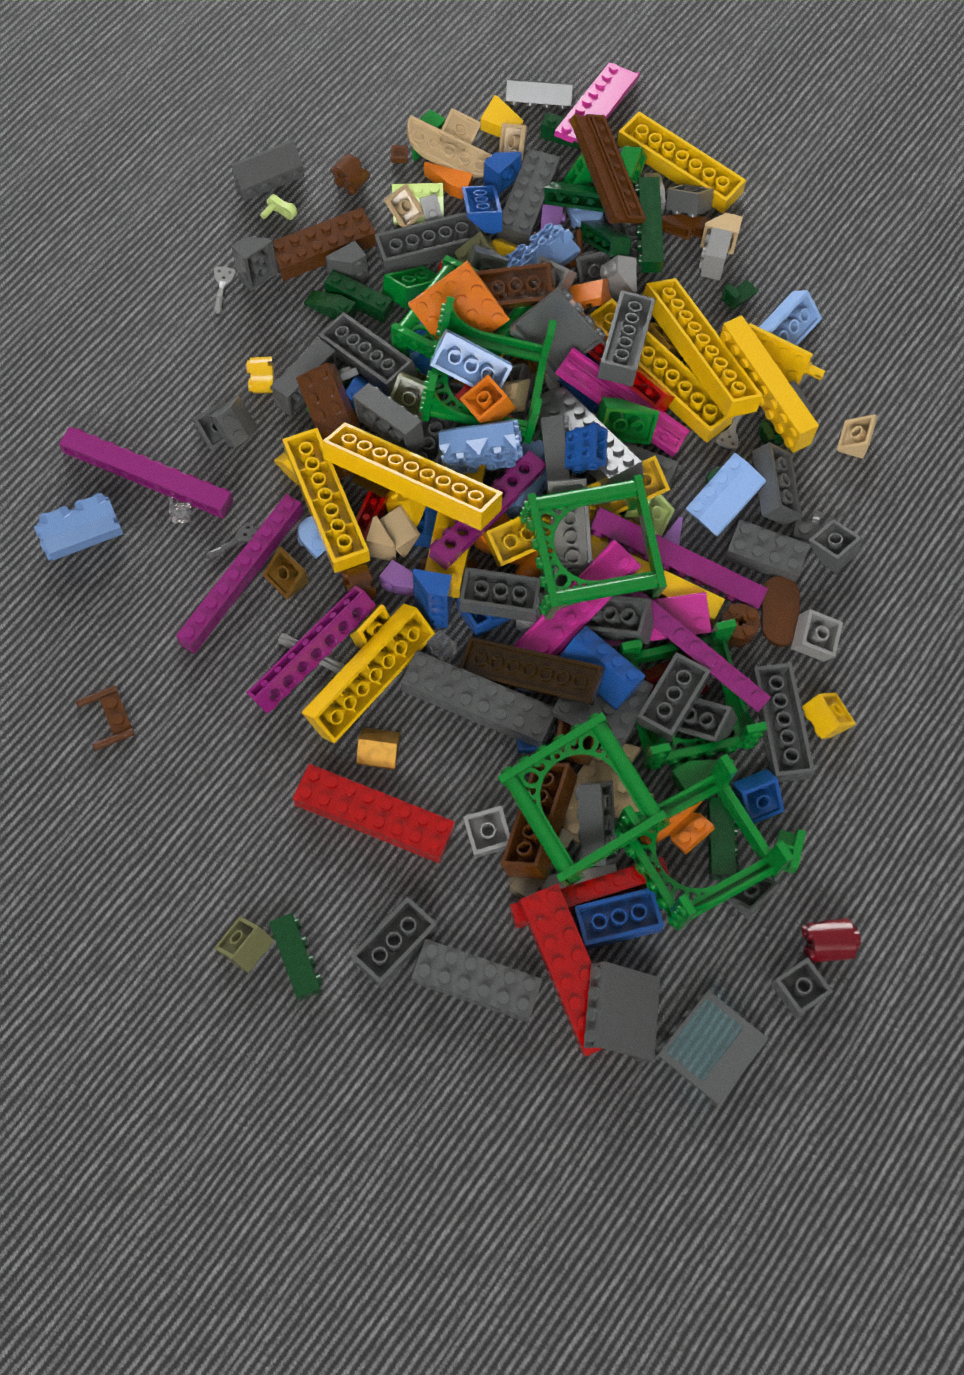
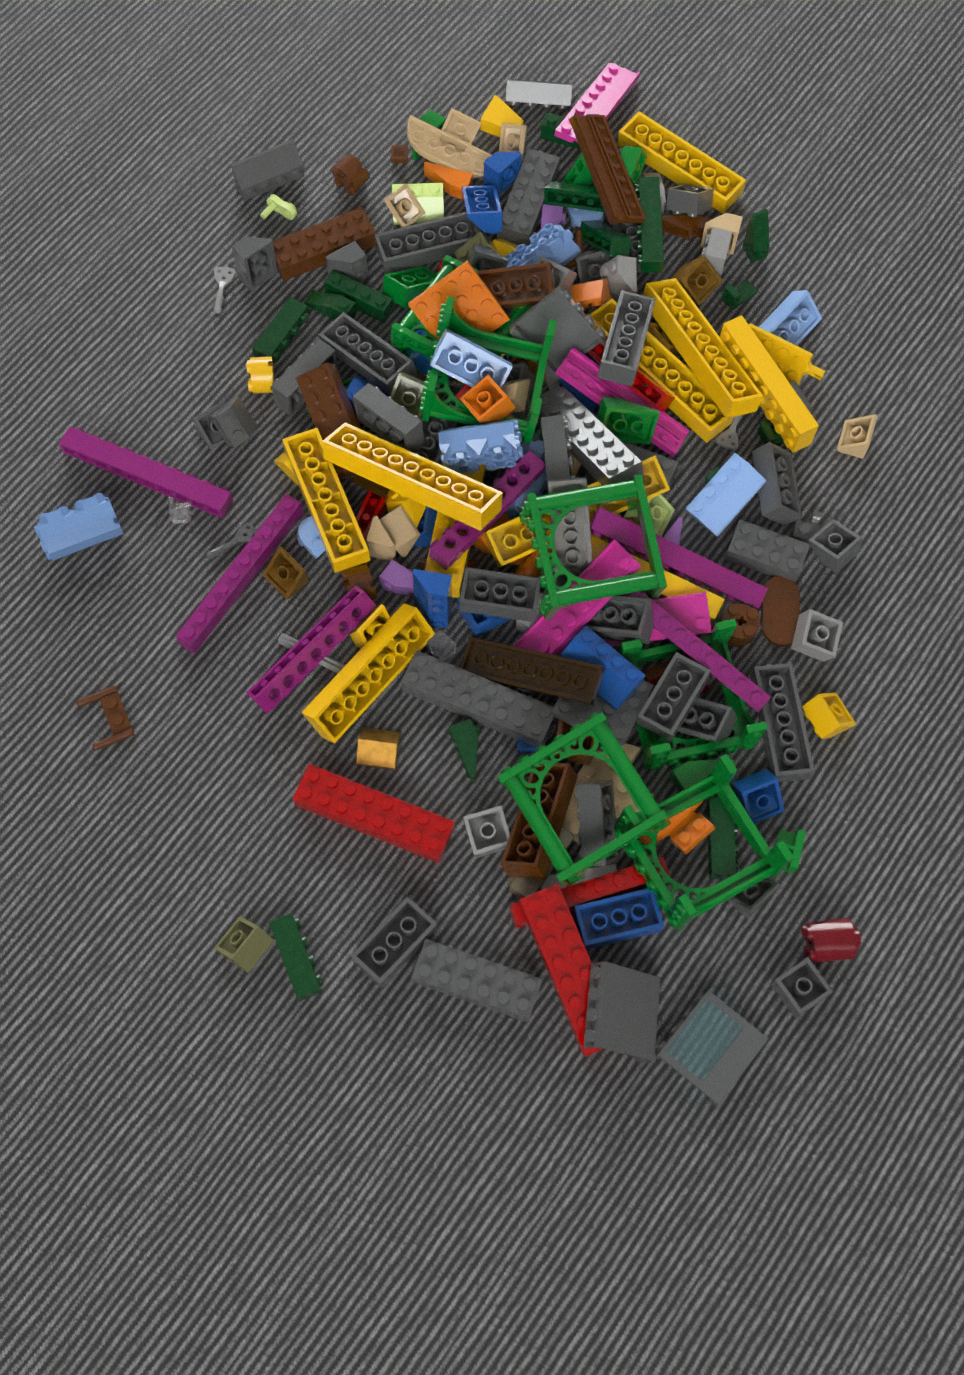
(281, 330): none -> dark green brick
(347, 373): light grey plate -> none
(430, 207): light grey plate -> none
(466, 742): none -> dark green slope
(586, 448): blue brick -> none
(698, 279): none -> pearl gold slope
(757, 236): none -> dark green slope

